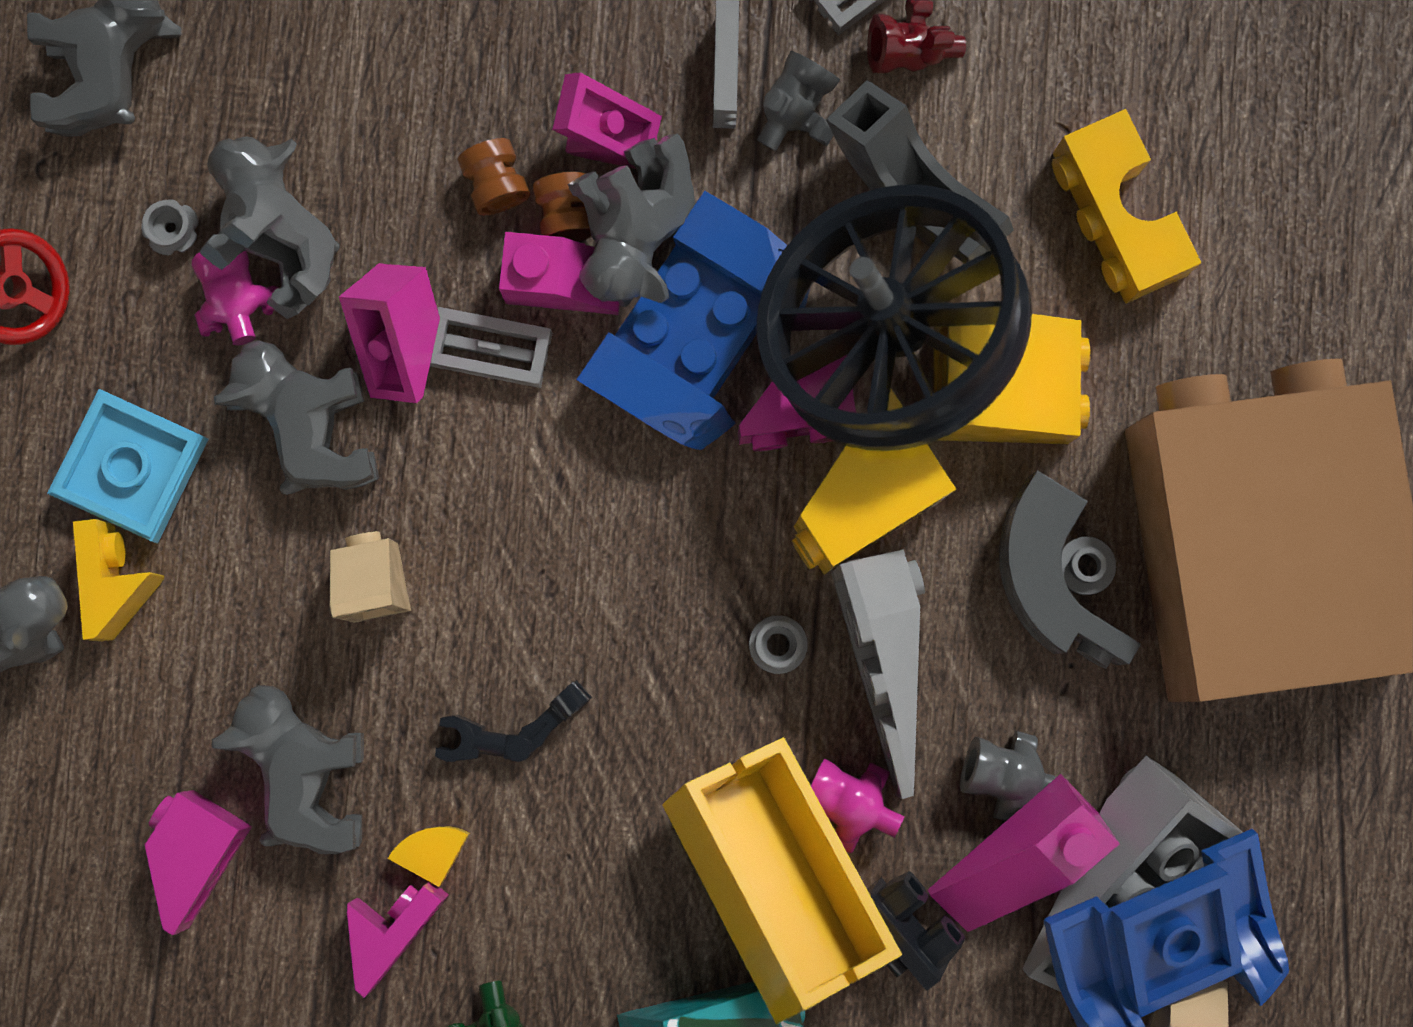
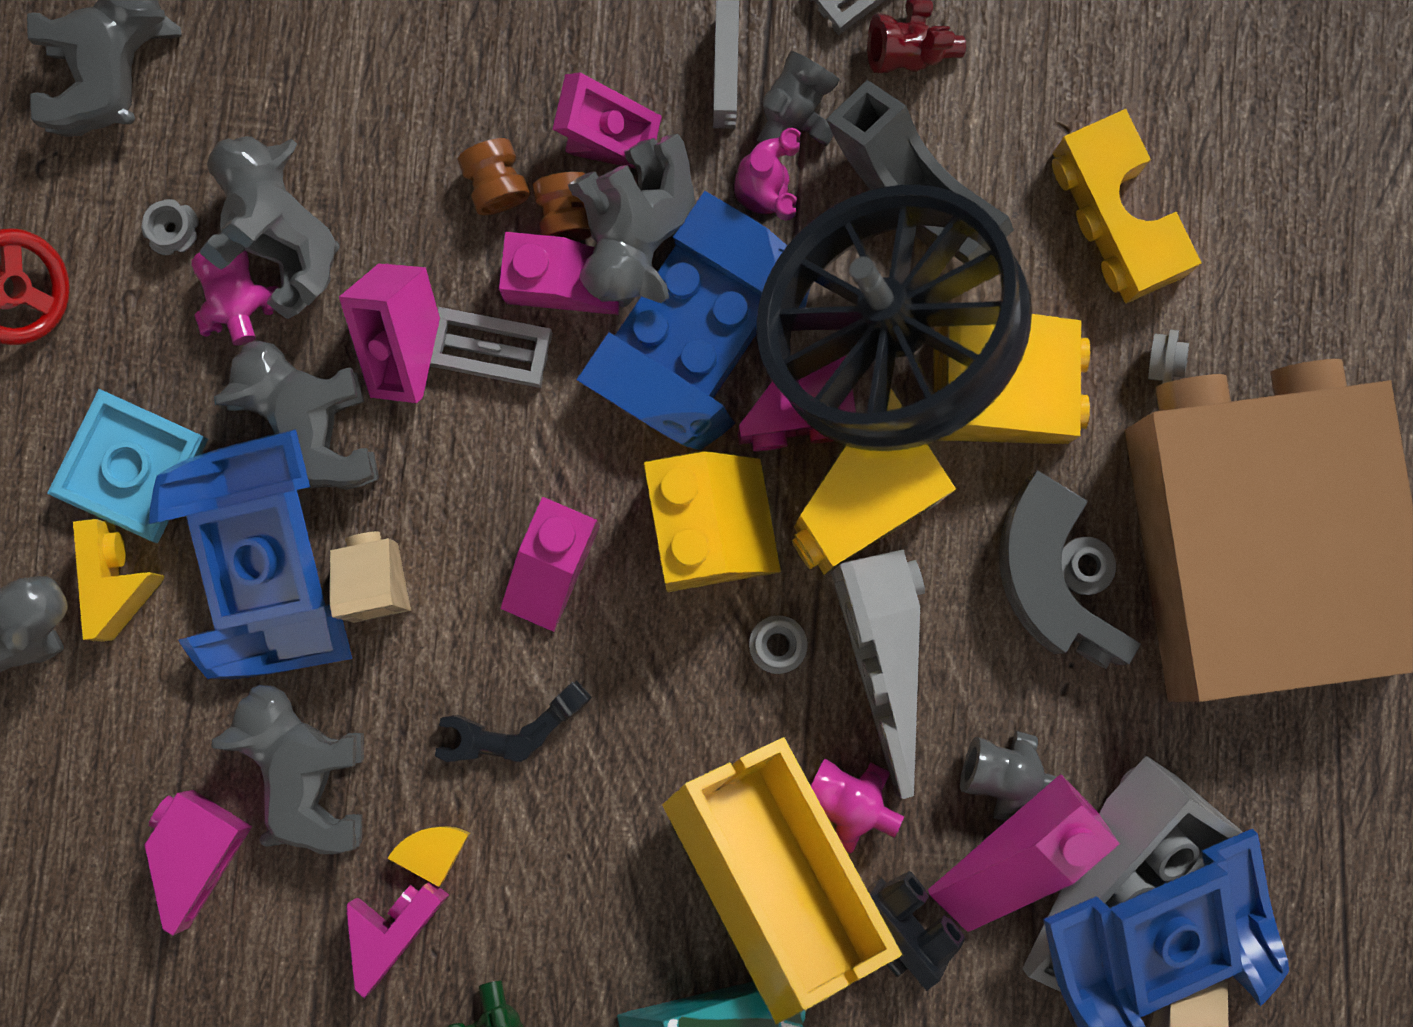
(252, 559): none -> blue piece
(549, 563): none -> dark pink slope
(711, 519): none -> yellow slope
(764, 180): none -> dark pink piece
(1168, 357): none -> light grey plate

